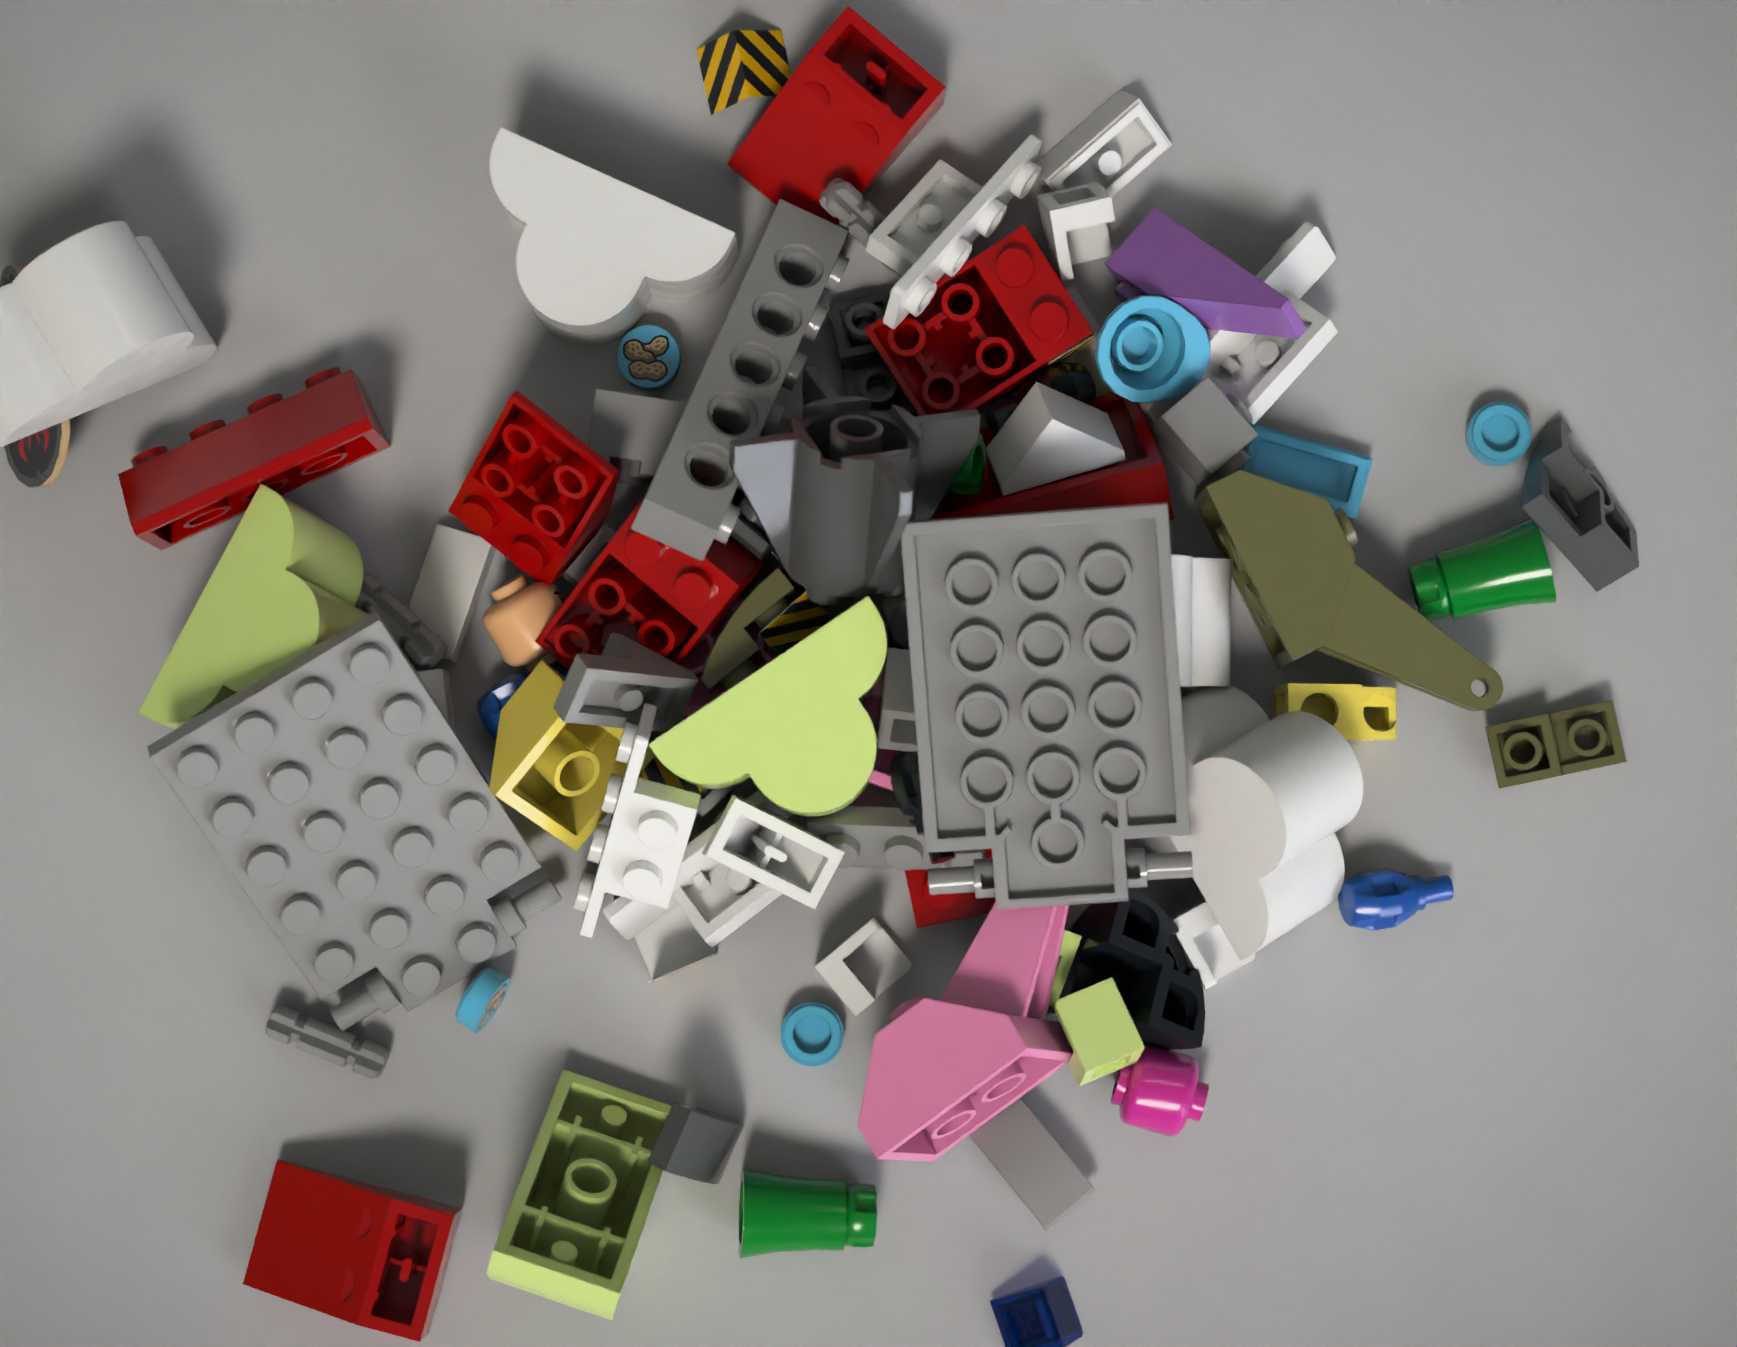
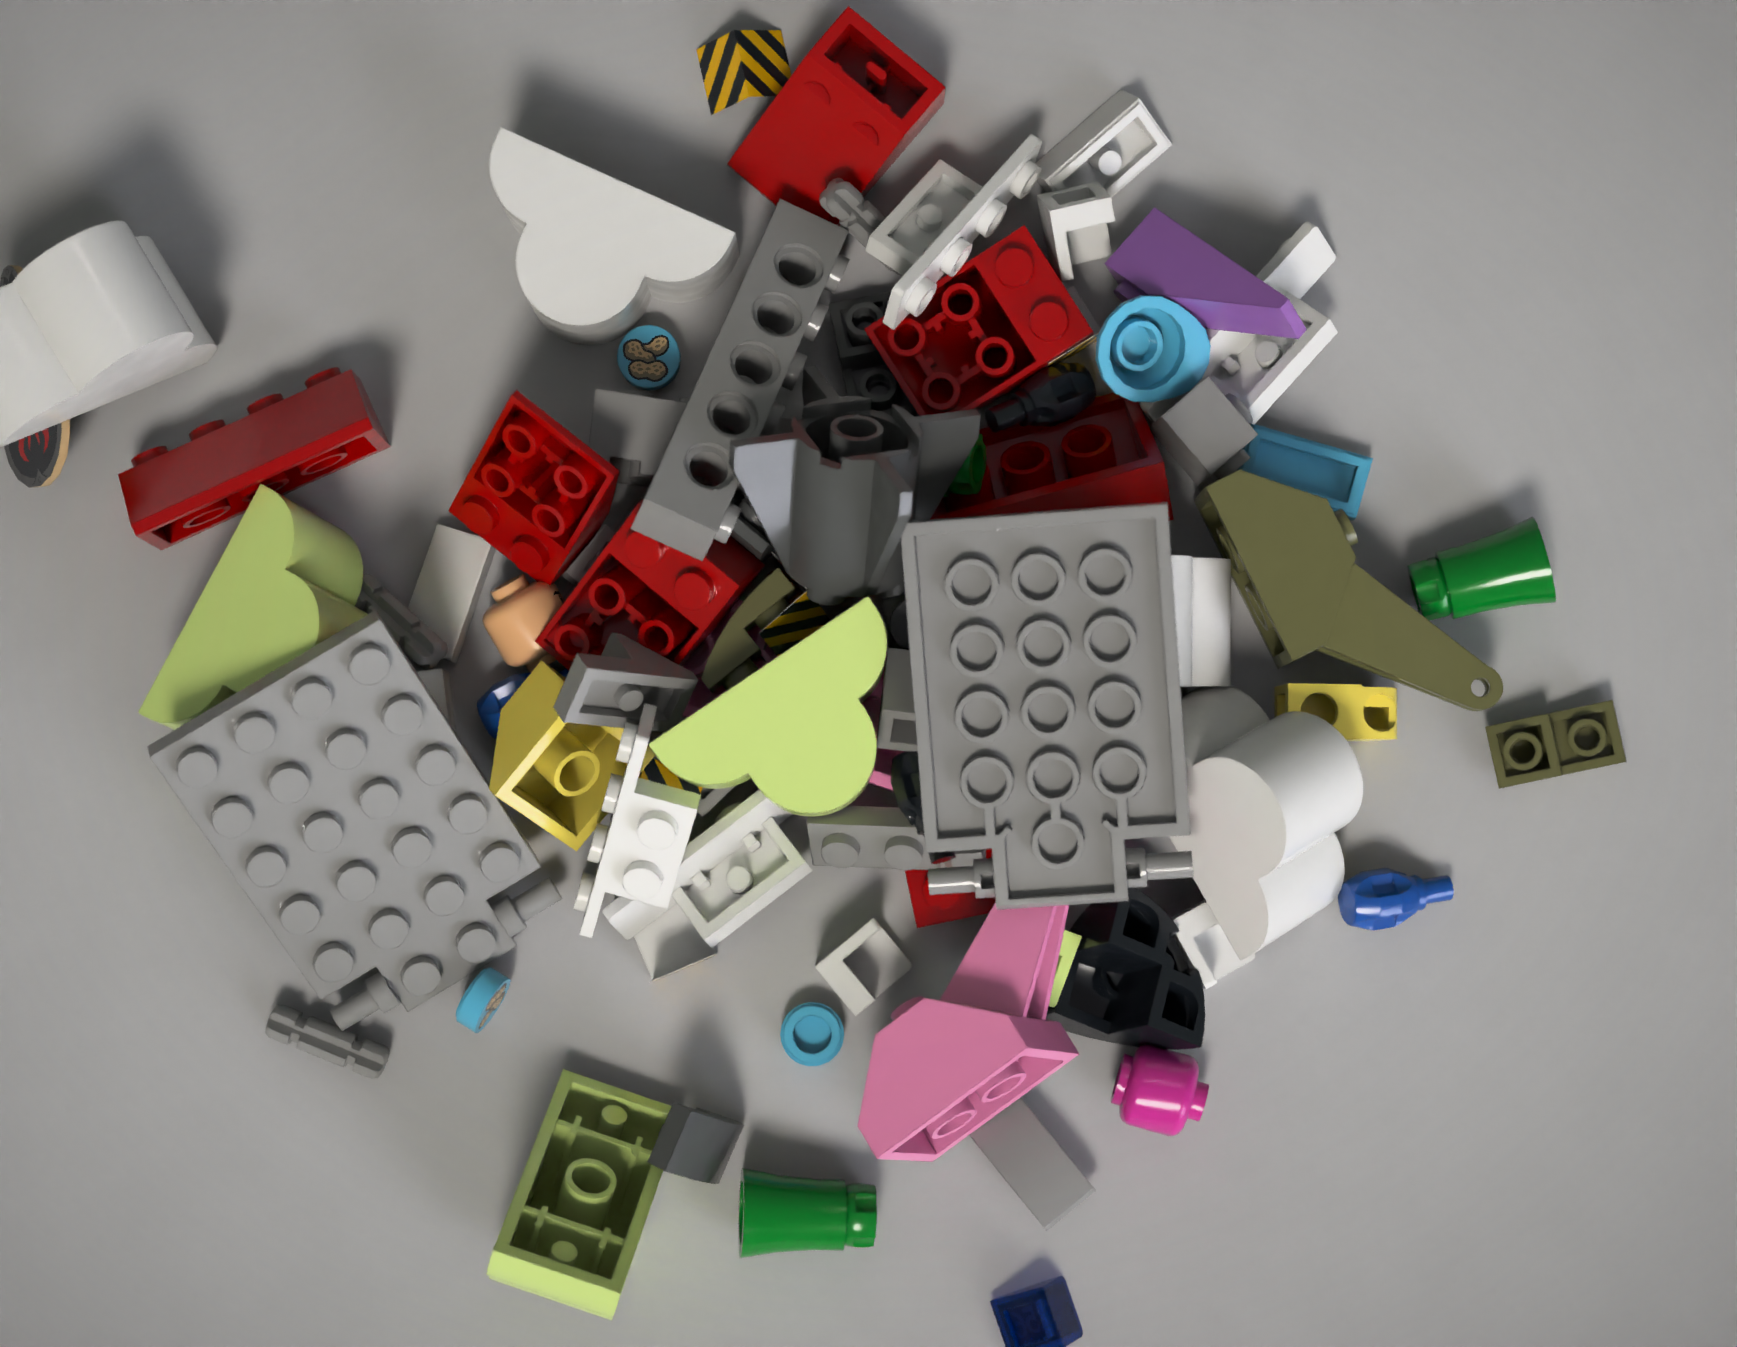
(353, 1249): red slope -> none
(773, 851): white slope -> none
(1051, 440): white slope -> none
(1098, 1031): yellowish green panel -> none
(1498, 434): medium azure tile -> none
(1578, 510): dark grey slope -> none

